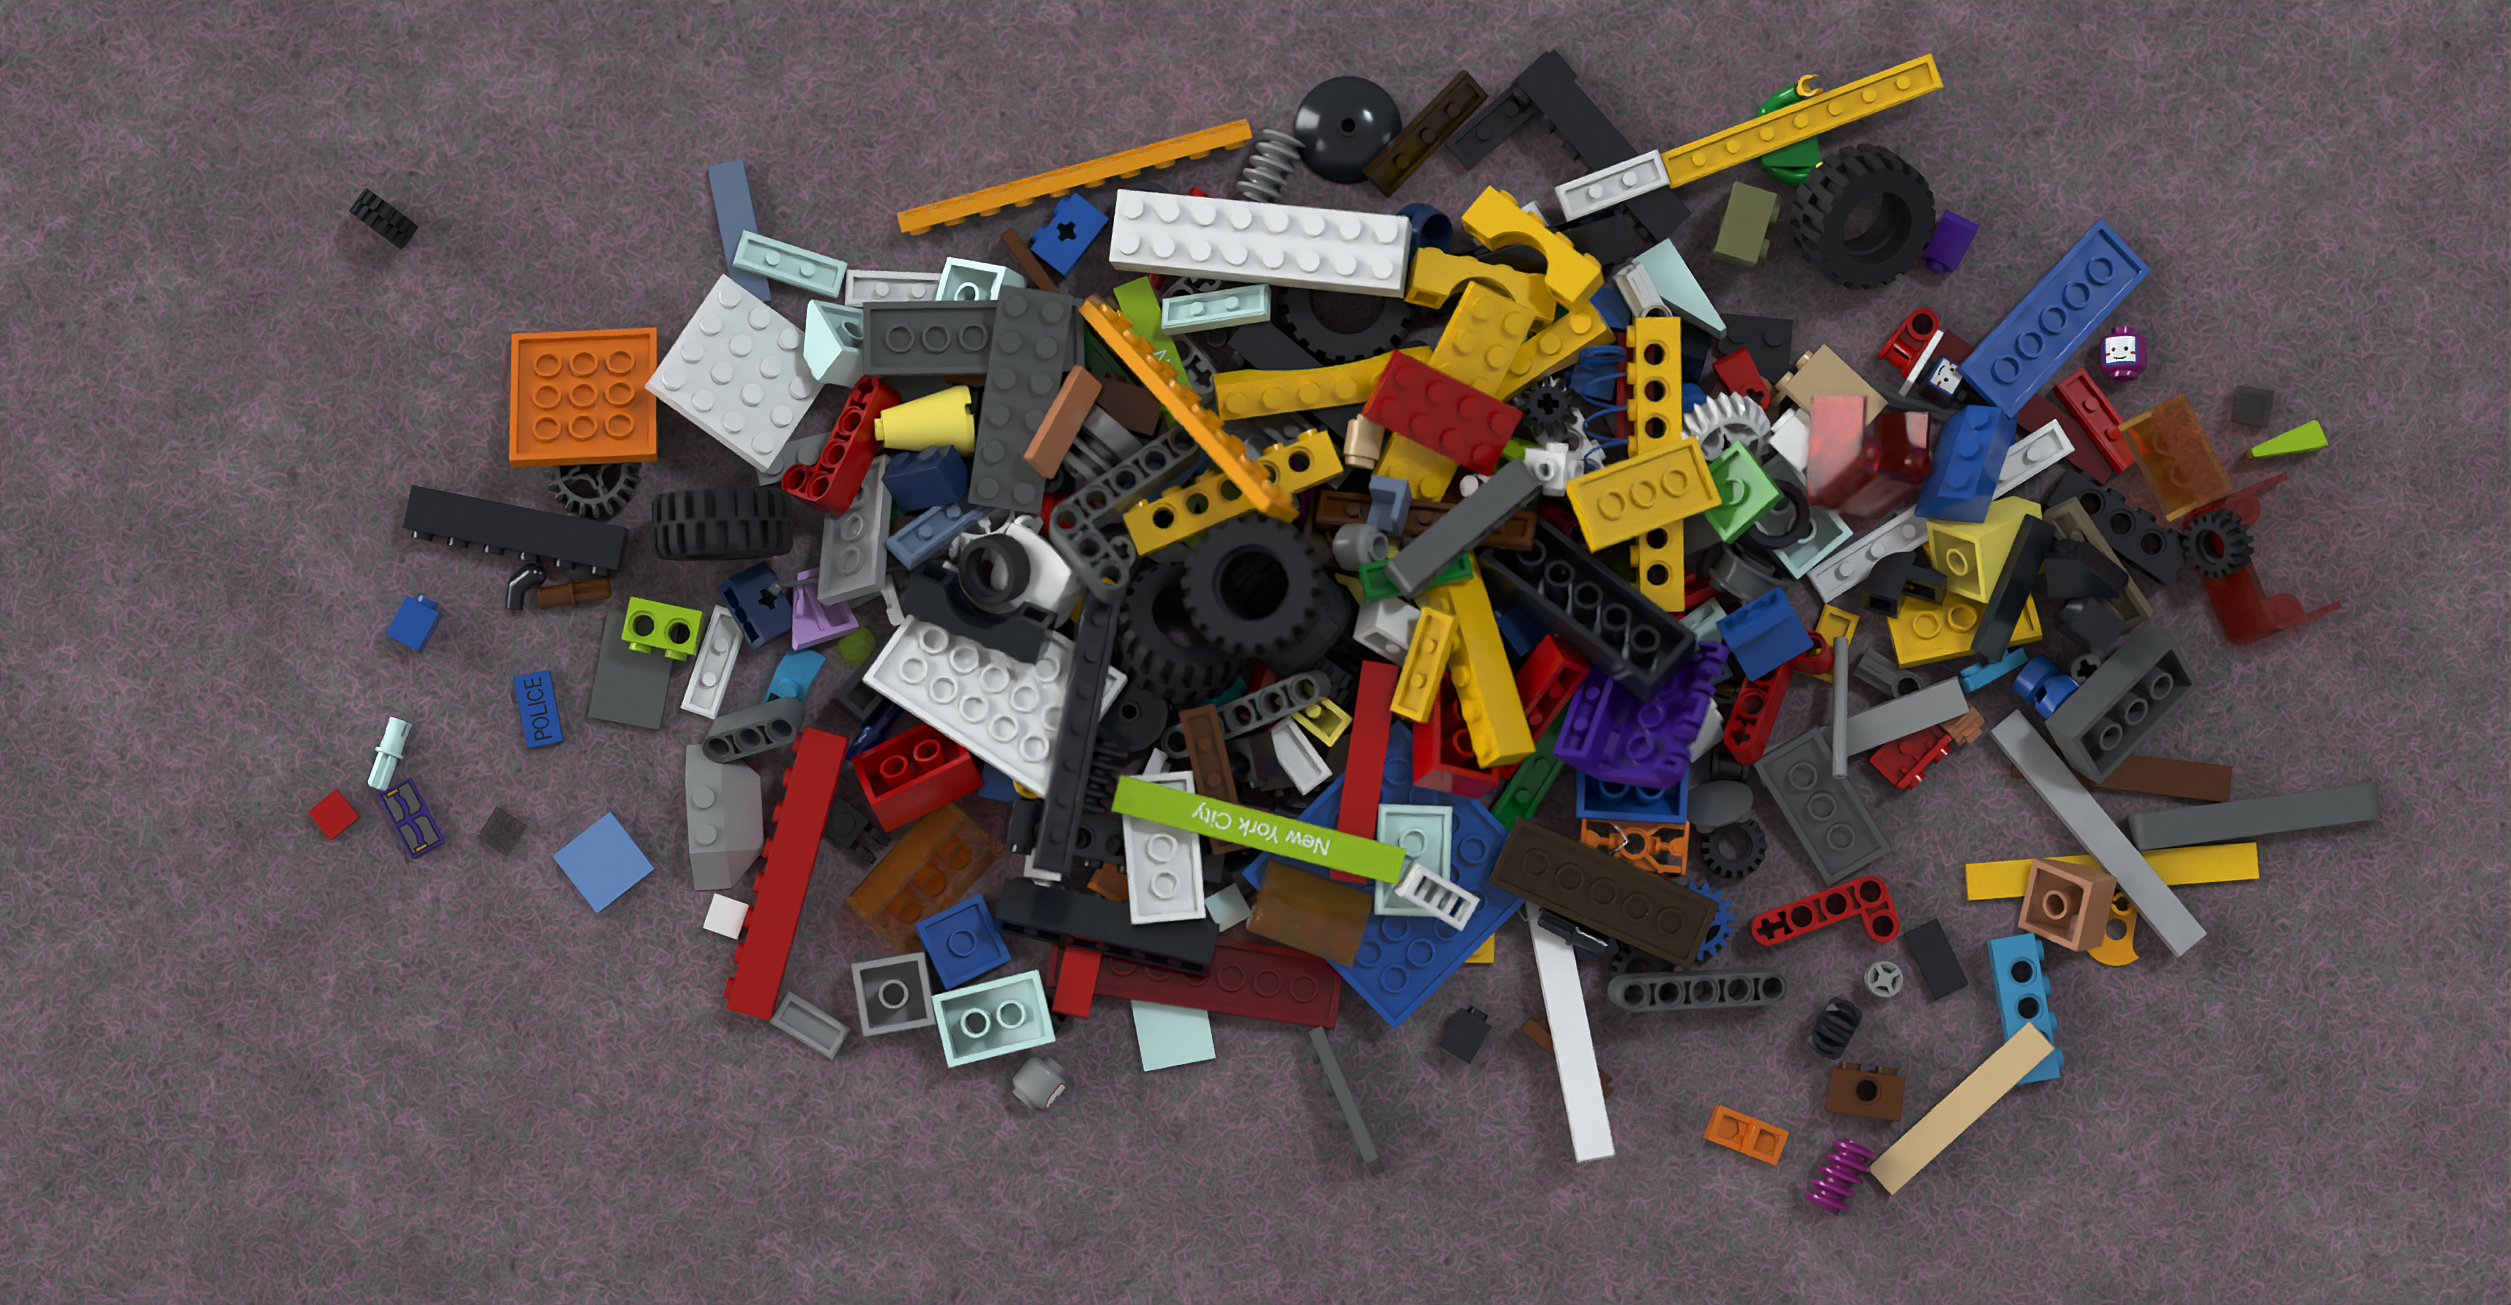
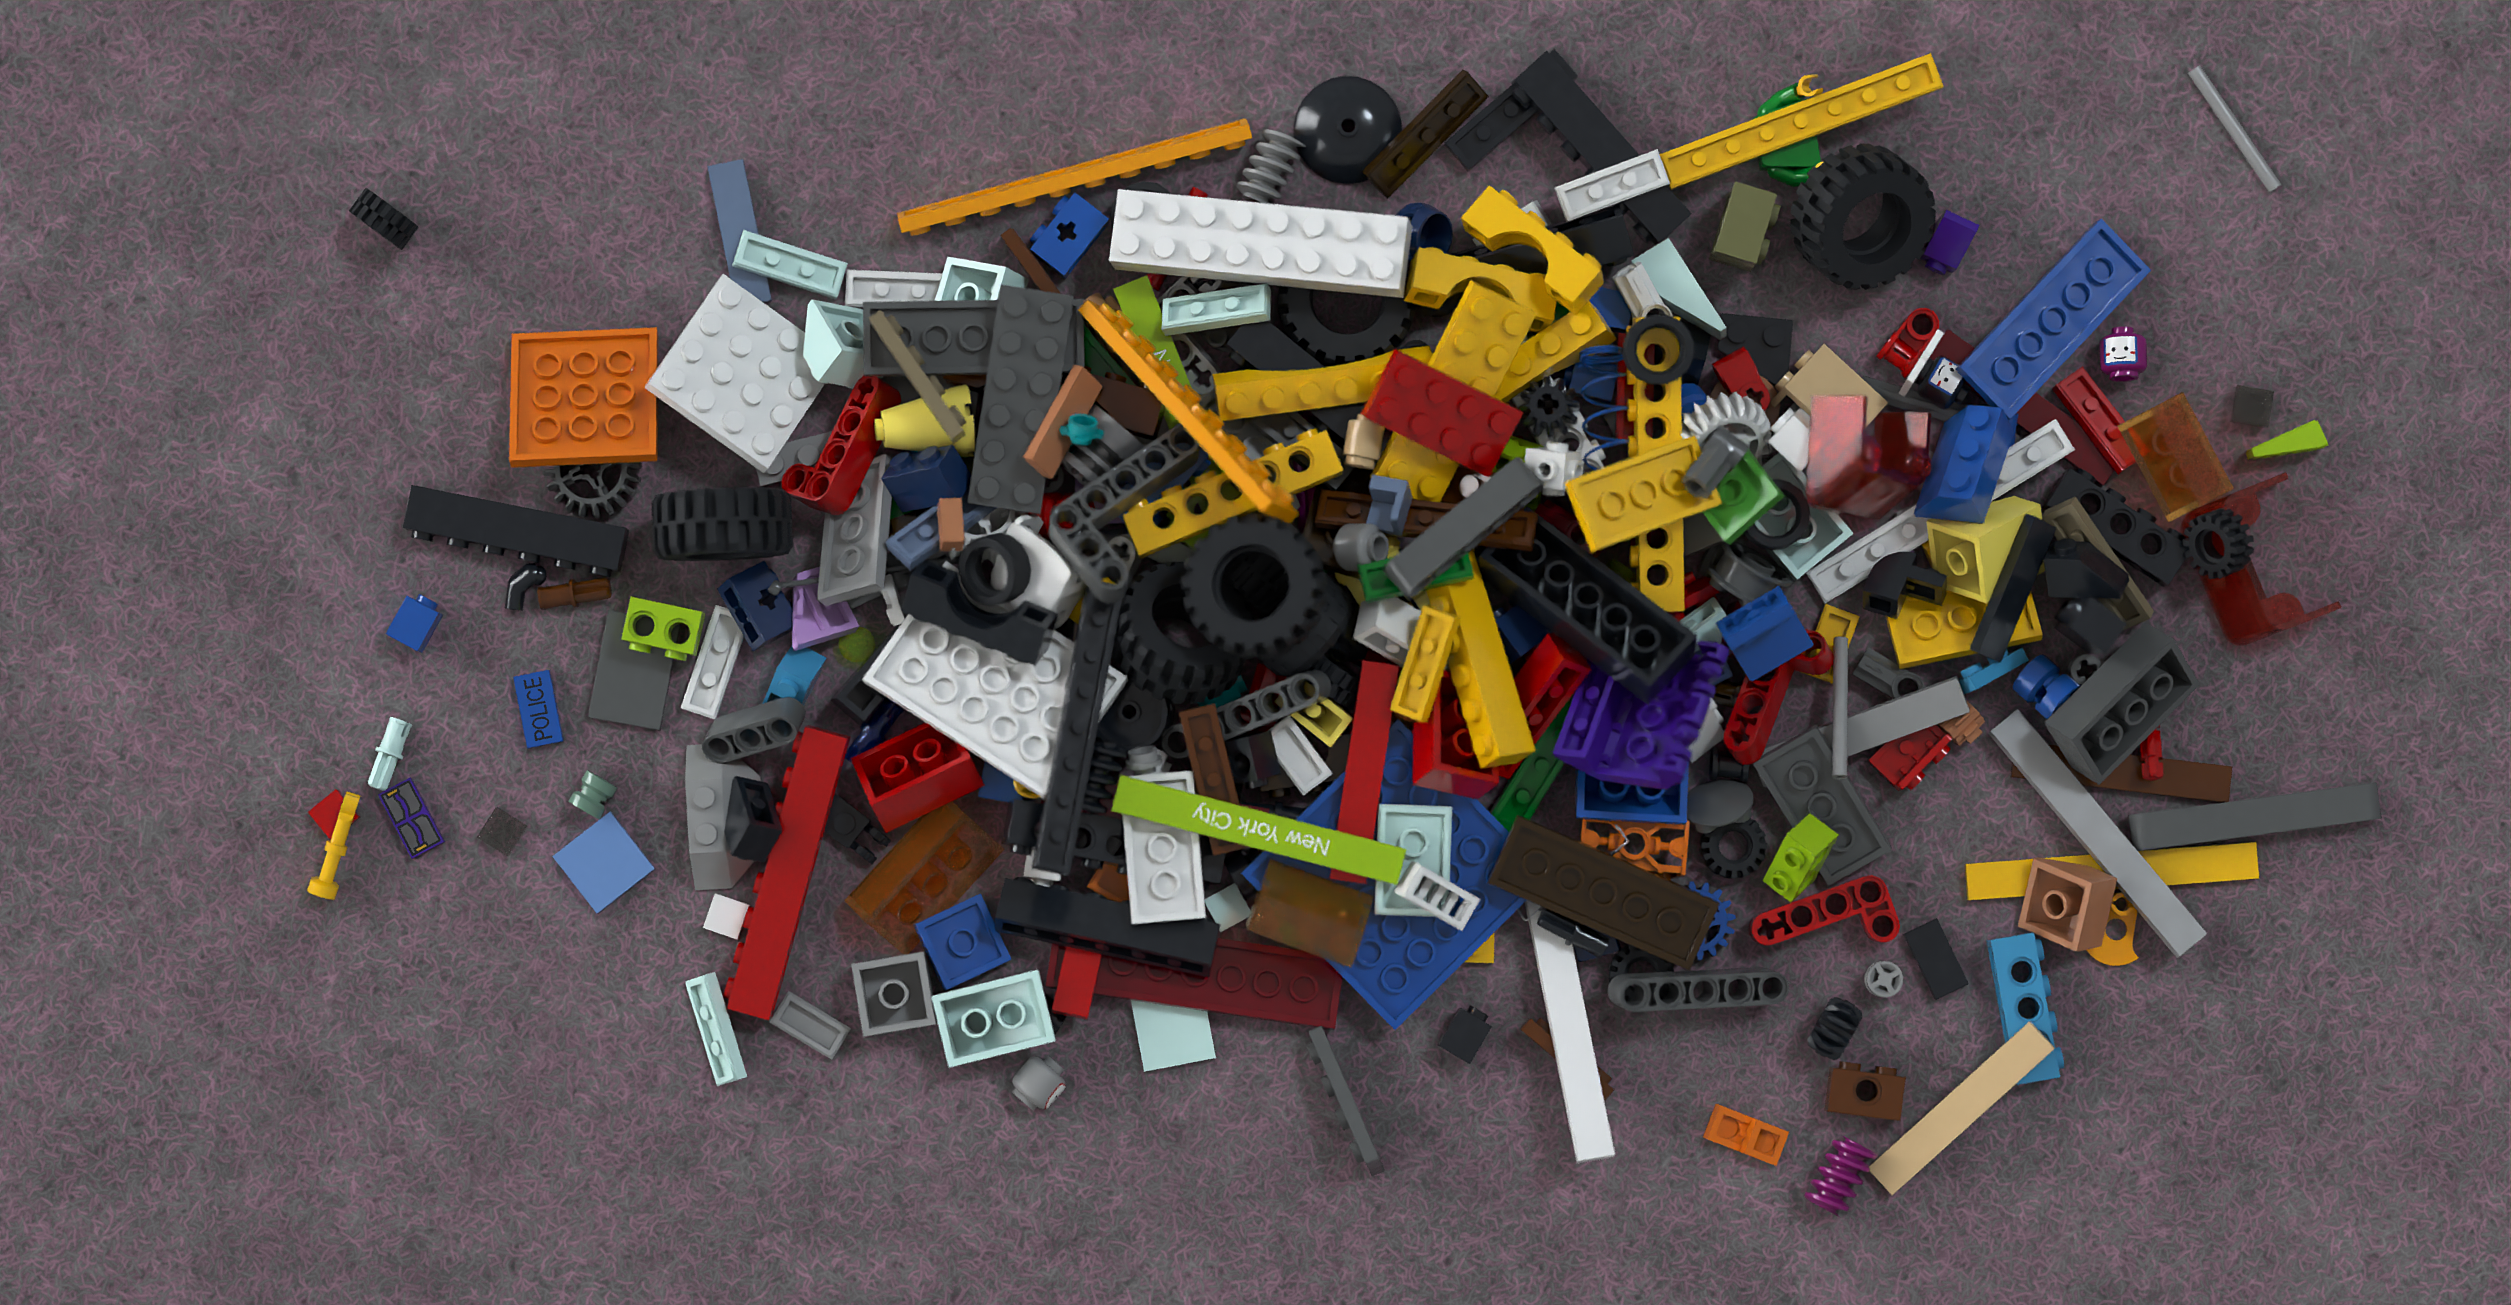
(324, 885): none -> yellow piece
(593, 793): none -> sand green wheel
(716, 1029): none -> light aqua tile
(751, 820): none -> black slope
(910, 362): none -> dark tan plate
(950, 524): none -> nougat piece
(1082, 429): none -> teal plate
(1143, 760): none -> light grey plate
(1656, 377): none -> black tyre
(1717, 458): none -> dark grey piece
(1800, 857): none -> lime brick
(2151, 754): none -> red axle
(2234, 128): none -> light grey piece

